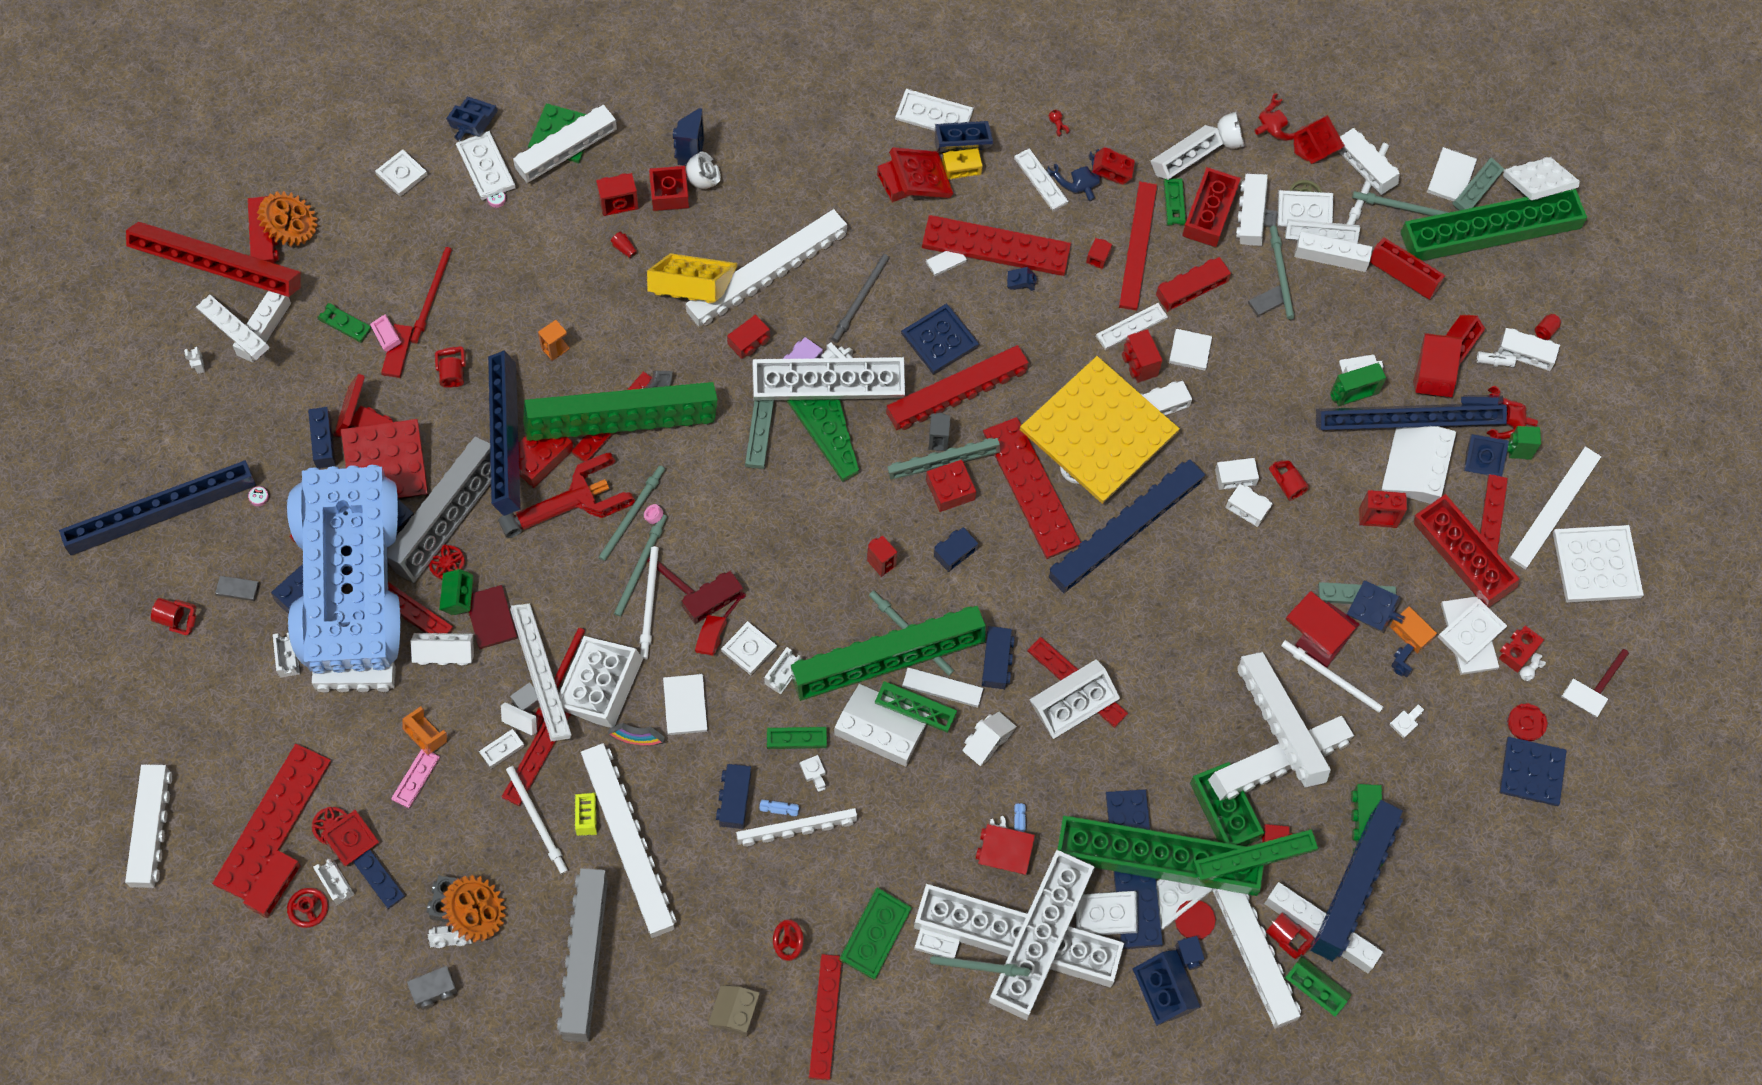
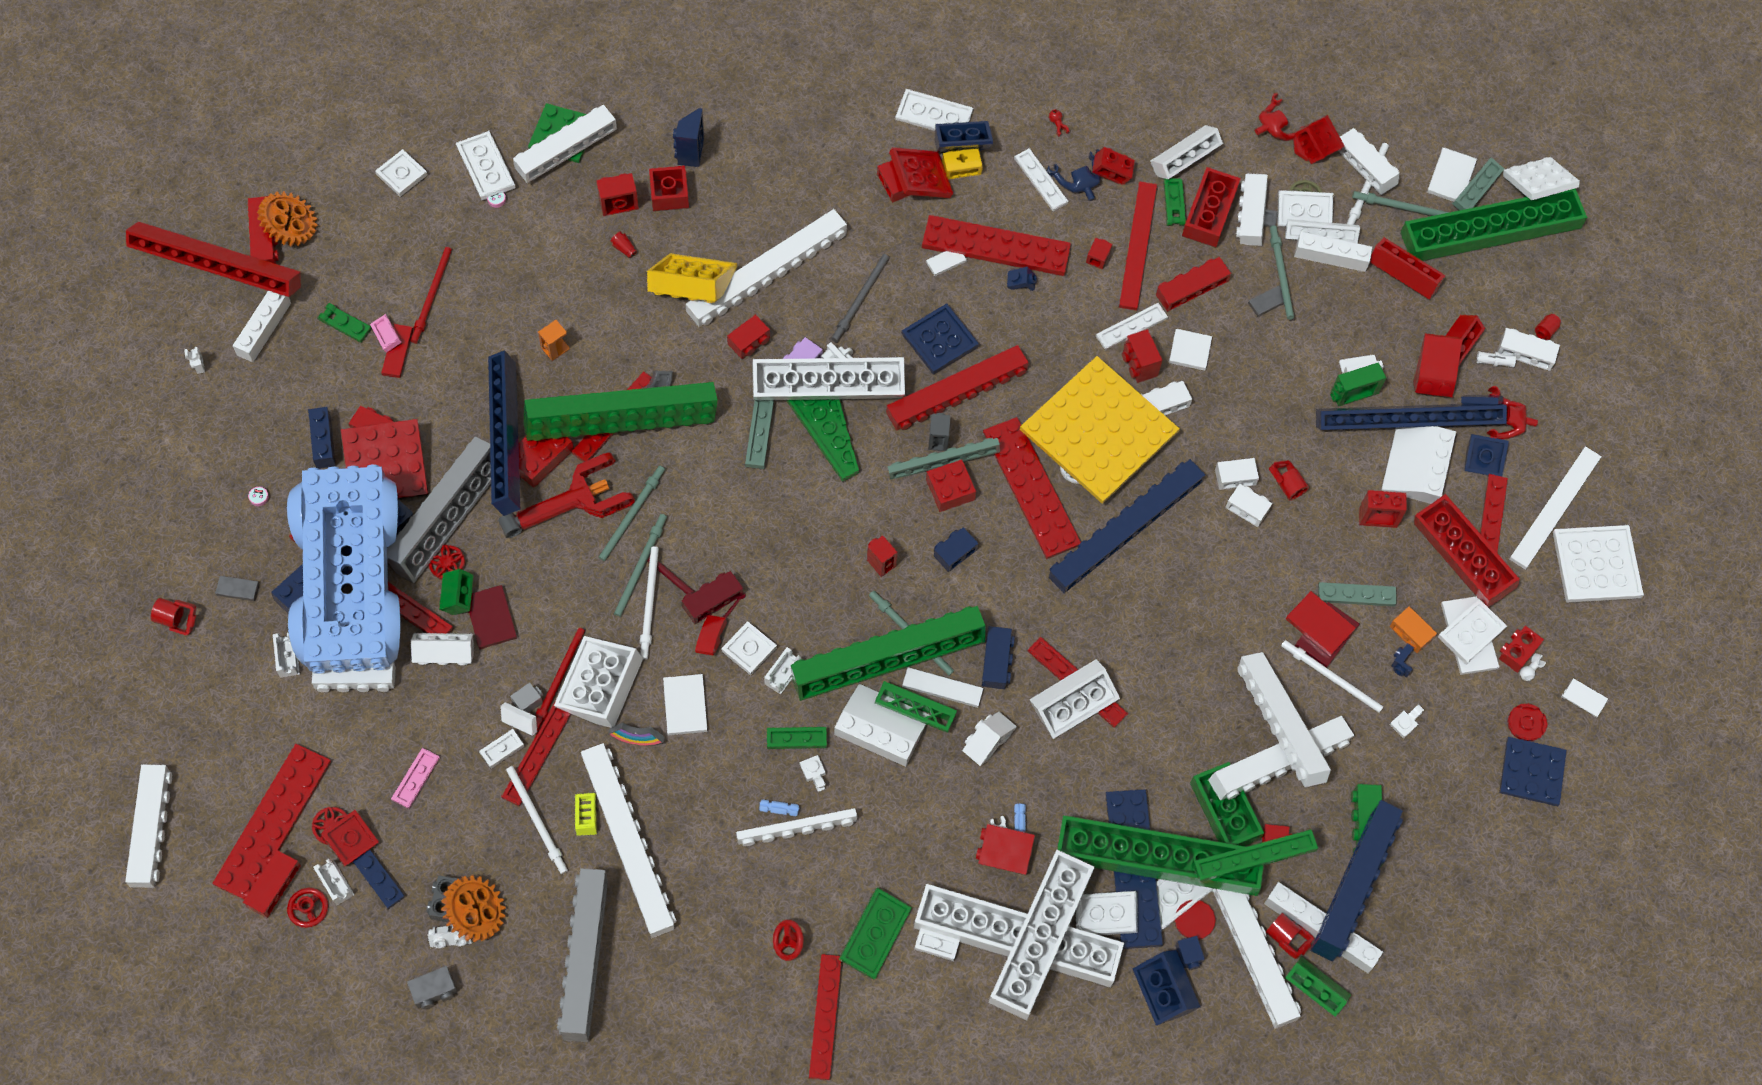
(157, 508): dark blue brick -> none
(232, 327): white plate -> none
(349, 404): red tile -> none
(423, 732): orange panel -> none
(450, 368): red piece -> none
(471, 117): dark blue plate -> none
(540, 672): white tile -> none
(653, 514): bright pink tile -> none
(702, 172): white cylinder -> none
(734, 796): dark blue brick -> none
(734, 1009): dark tan slope -> none
(1010, 970): sand green bar -> none
(1230, 131): white cylinder -> none
(1375, 606): dark blue plate -> none
(1524, 442): green brick -> none
(1611, 671): dark red bar -> none

